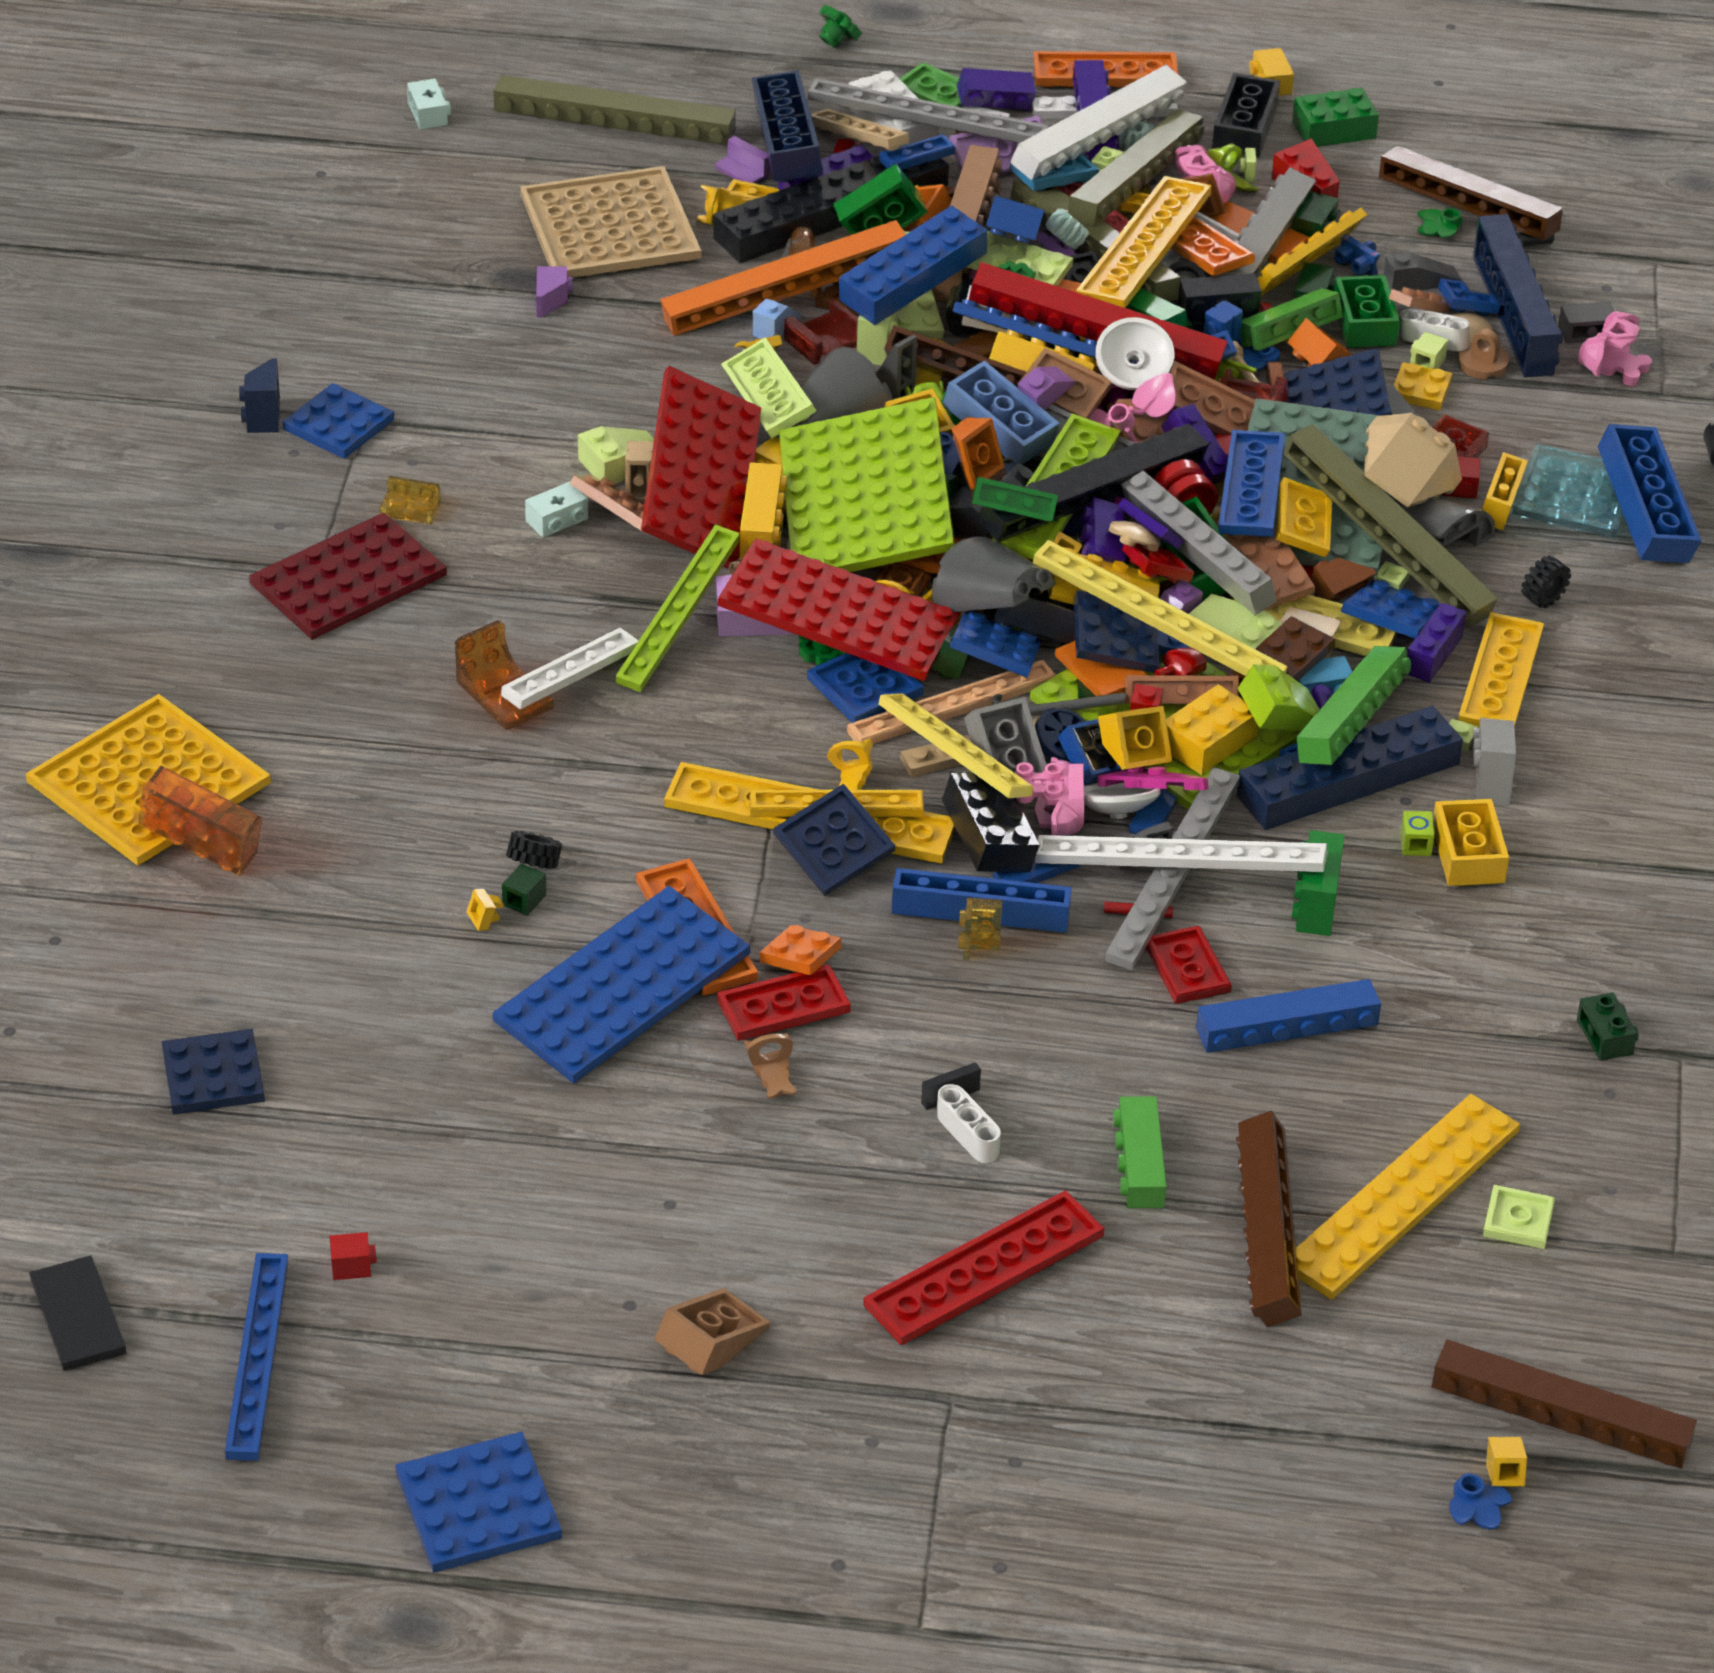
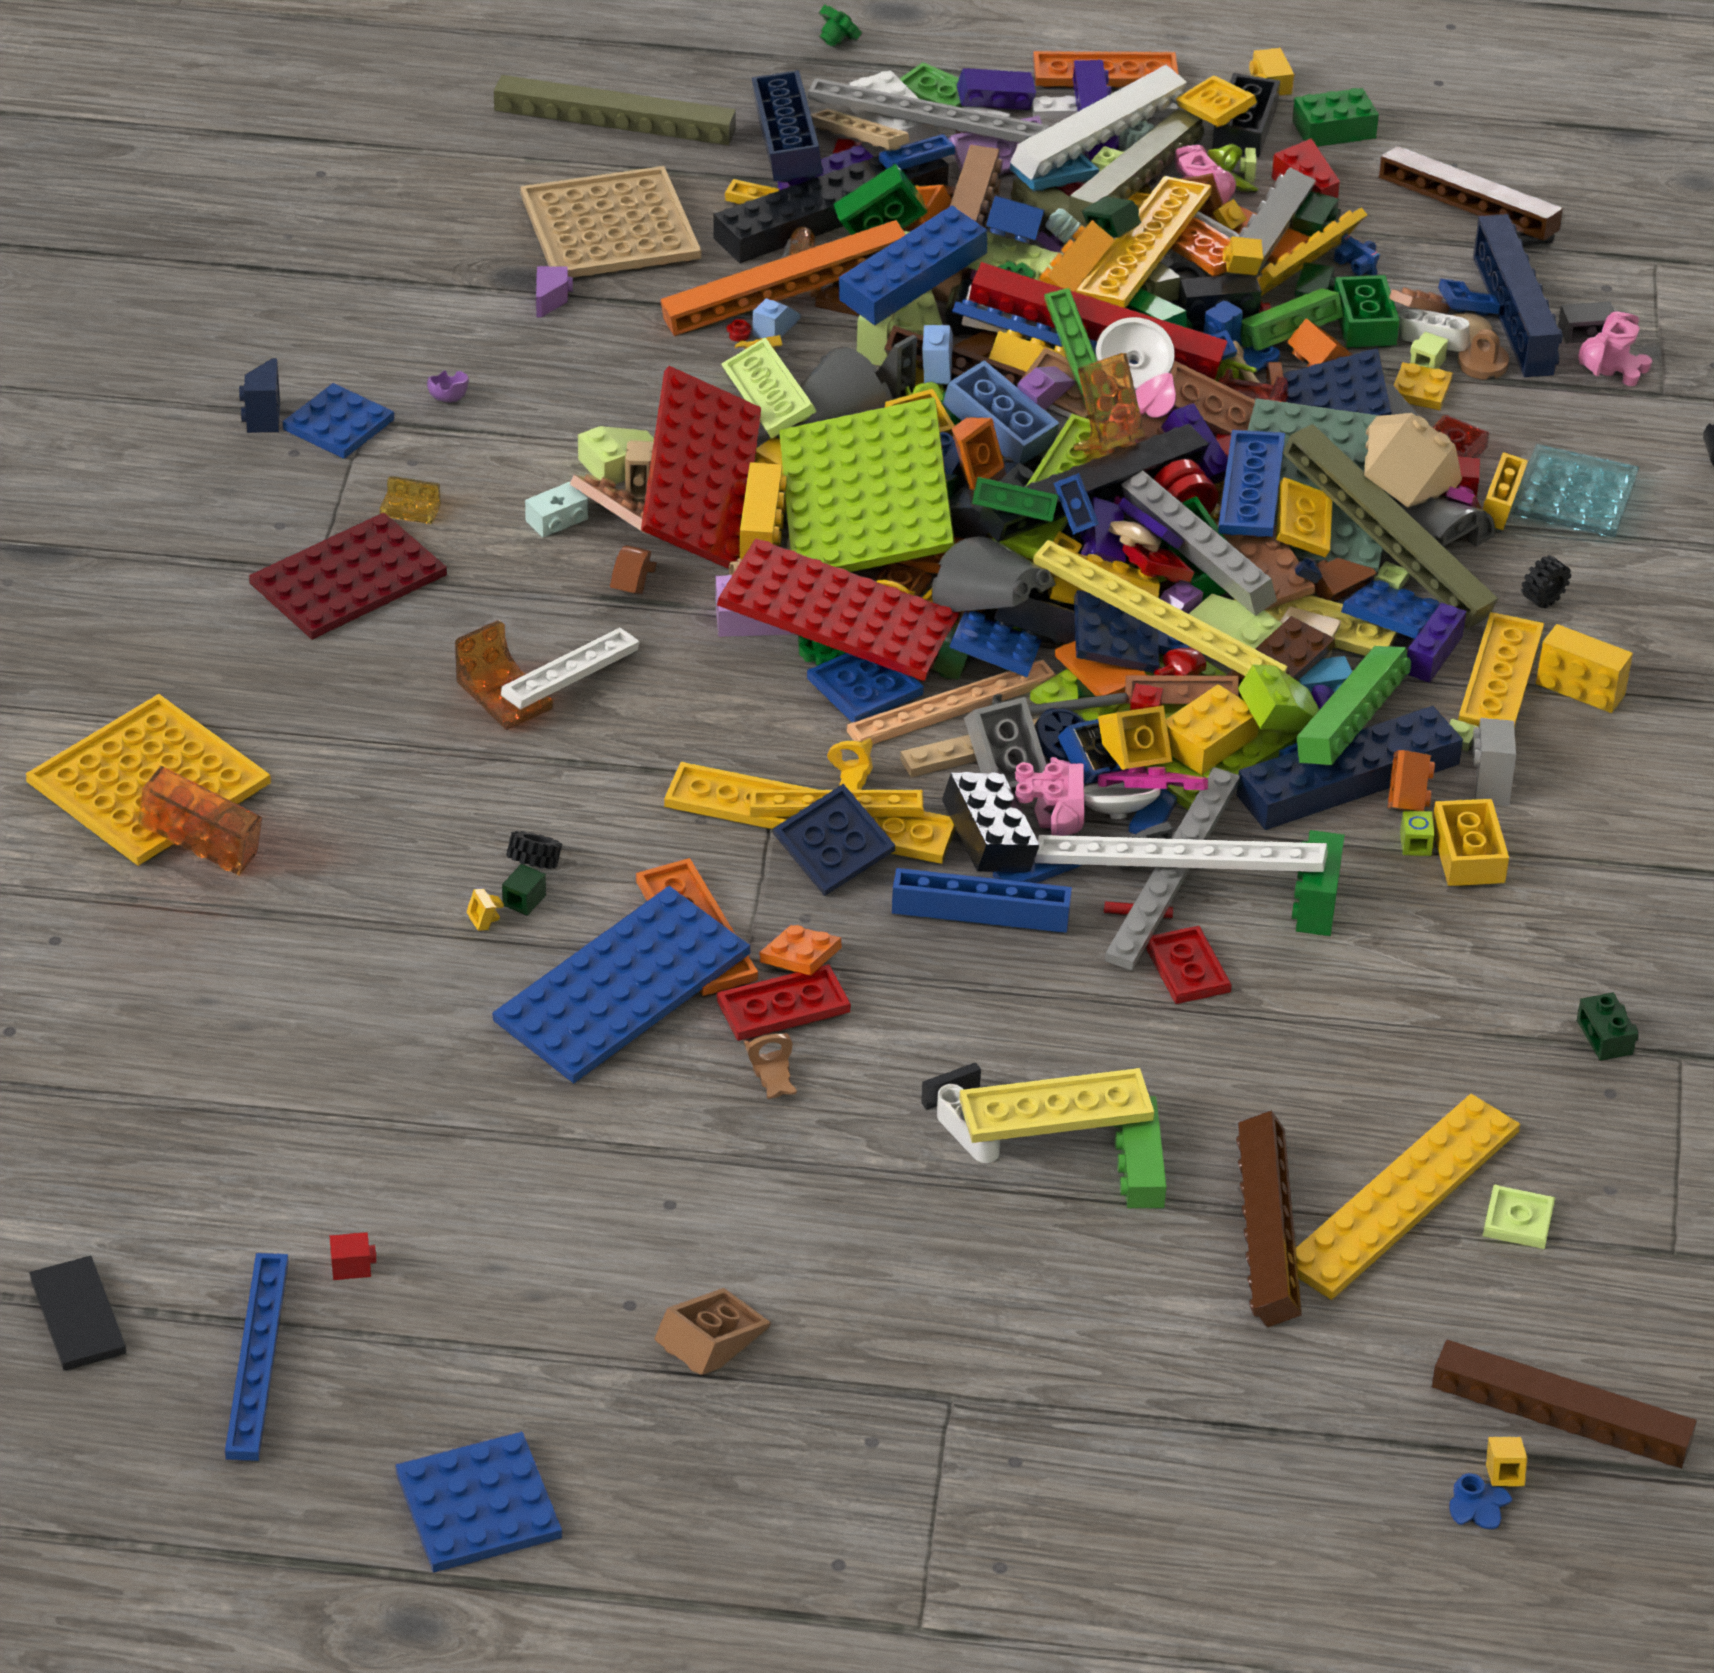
(213, 1071): dark blue plate -> none
(428, 104): light aqua brick -> none
(448, 388): none -> medium lavender hair
(631, 569): none -> dark orange brick
(677, 608): lime plate -> none
(718, 200): yellow hair -> none
(739, 330): none -> red plate
(744, 162): medium lavender panel -> none
(822, 333): clear red panel -> none
(937, 353): none -> light blue slope
(956, 745): light yellow tile -> none
(981, 925): clear yellow bracket -> none
(983, 1267): red plate -> none
(1056, 1105): none -> light yellow plate
(1070, 332): none -> bright green tile
(1076, 503): none -> blue brick
(1078, 257): none -> light orange brick
(1110, 405): none -> clear orange bracket
(1113, 215): none -> dark green brick
(1216, 101): none -> yellow plate
(1230, 215): none -> yellow plate
(1243, 255): none -> yellow brick
(1288, 1015): blue brick -> none
(1308, 569): none -> dark blue tile
(1409, 781): none -> orange slope
(1416, 272): dark grey slope -> none
(1440, 222): green plate -> none
(1463, 495): none -> magenta plate
(1584, 668): none -> yellow brick
(1649, 493): blue brick -> none

